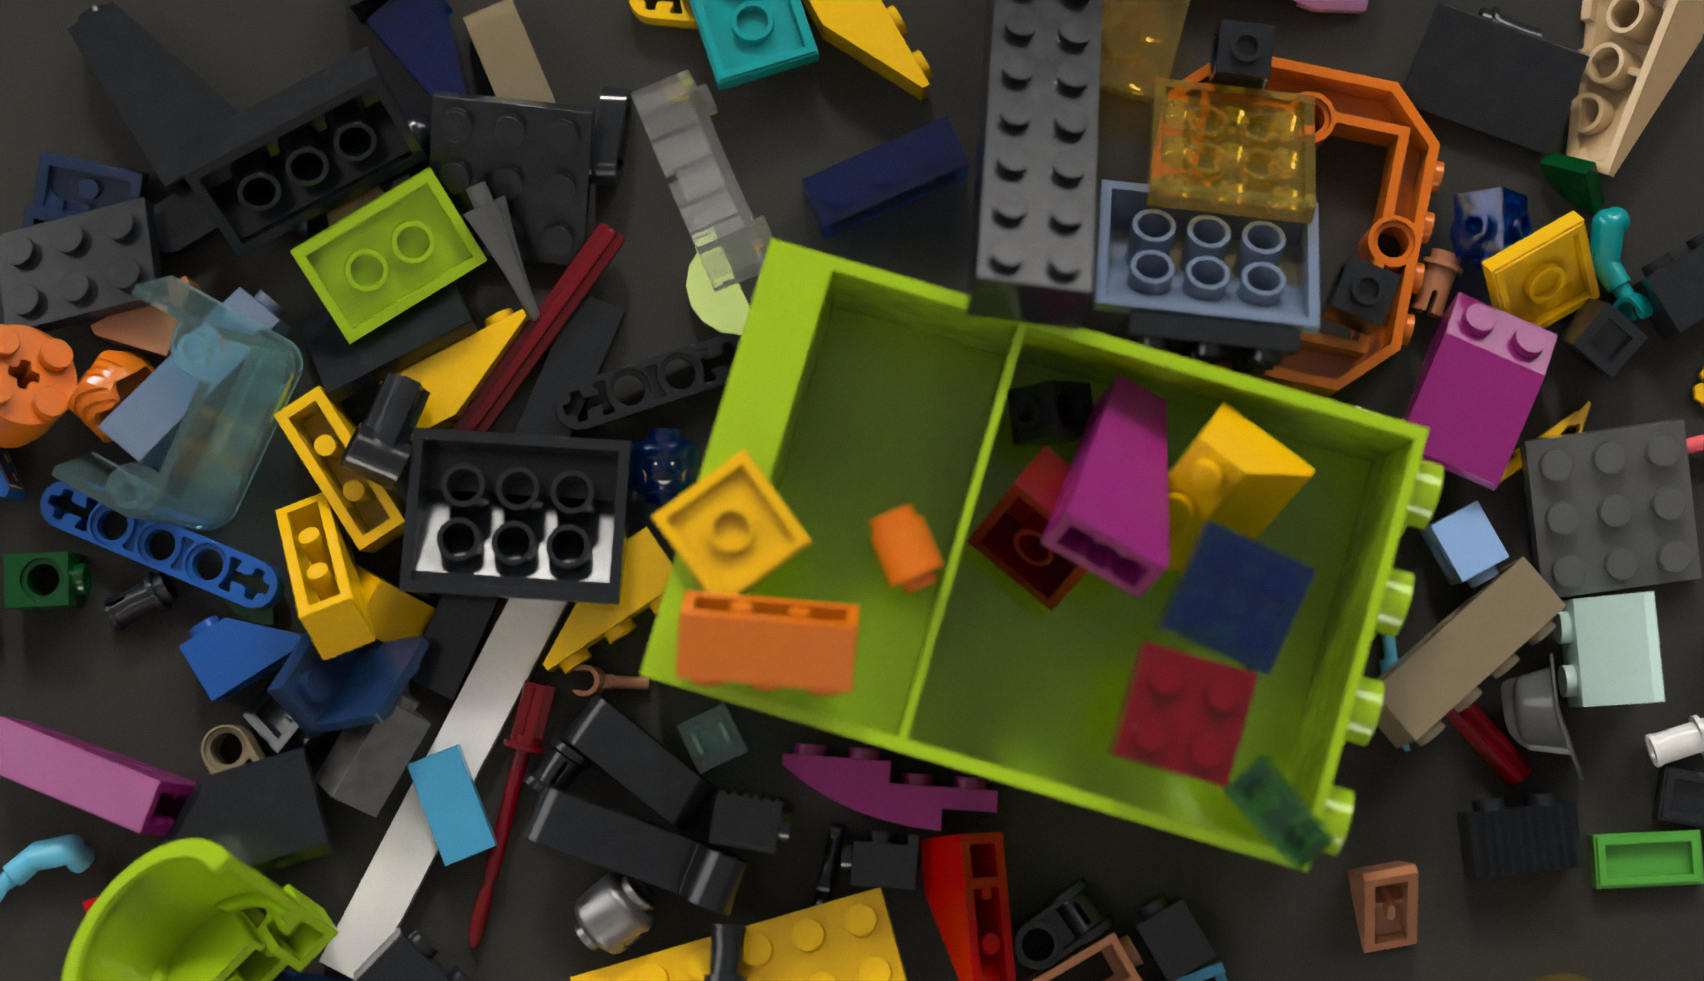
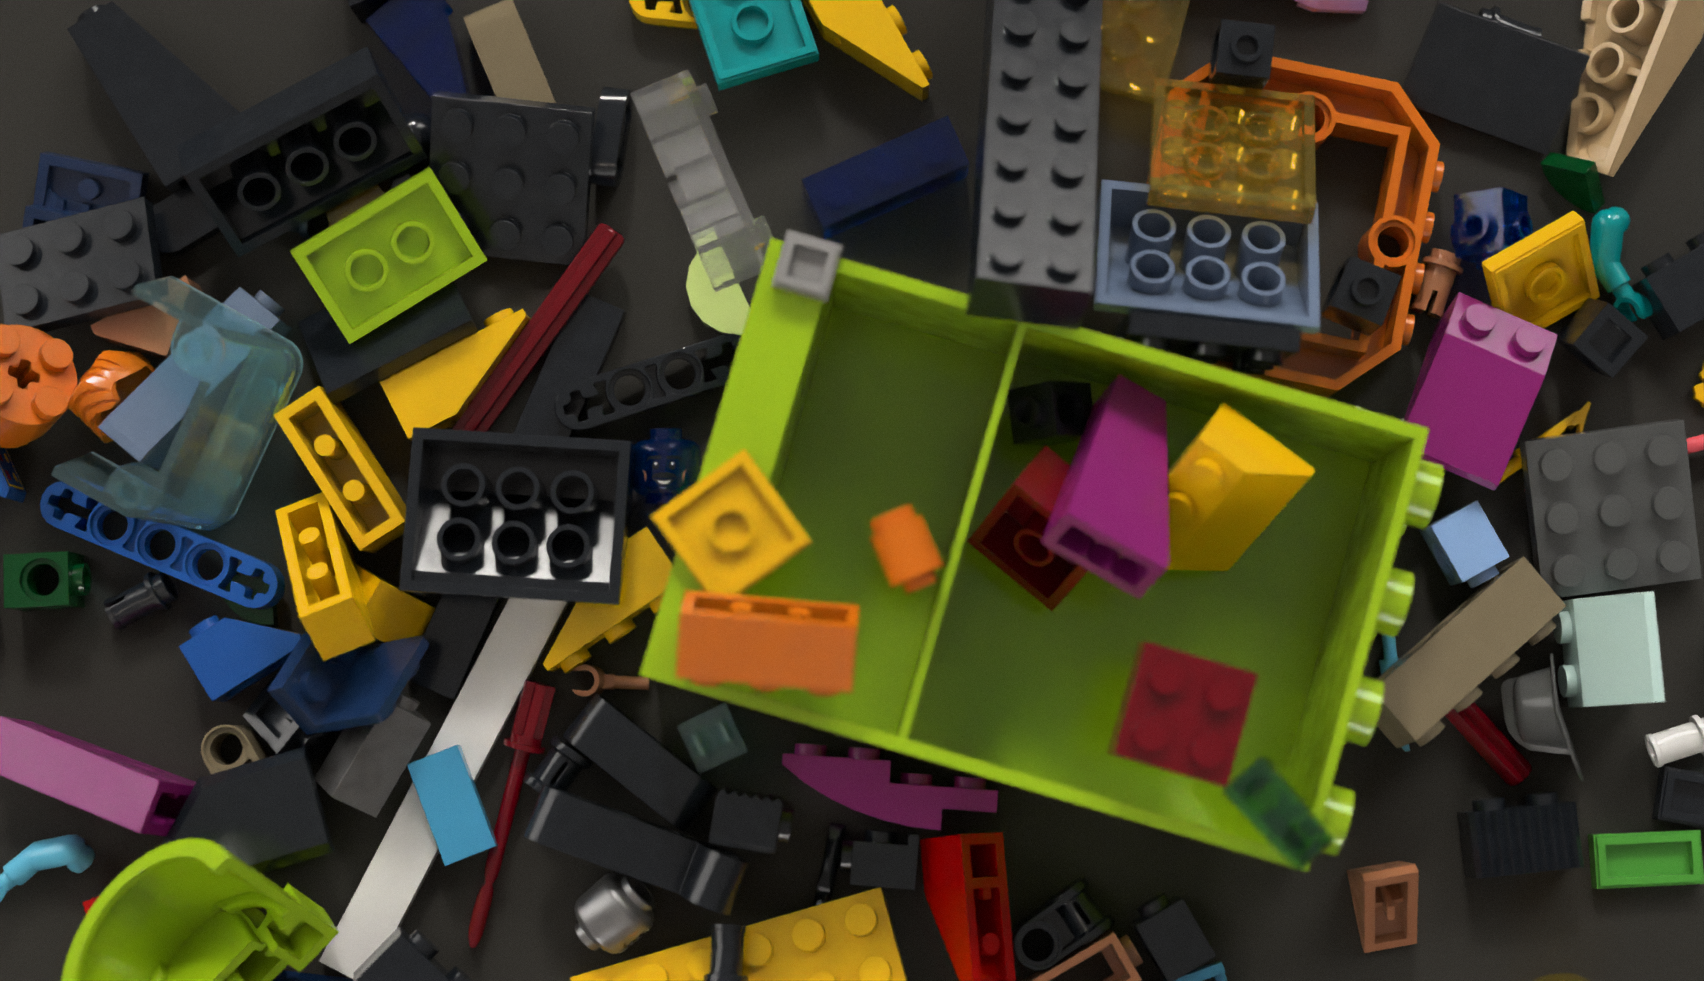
(381, 443): black piece -> none
(493, 225): dark grey piece -> none
(807, 266): none -> light grey tile
(1235, 599): clear blue brick -> none

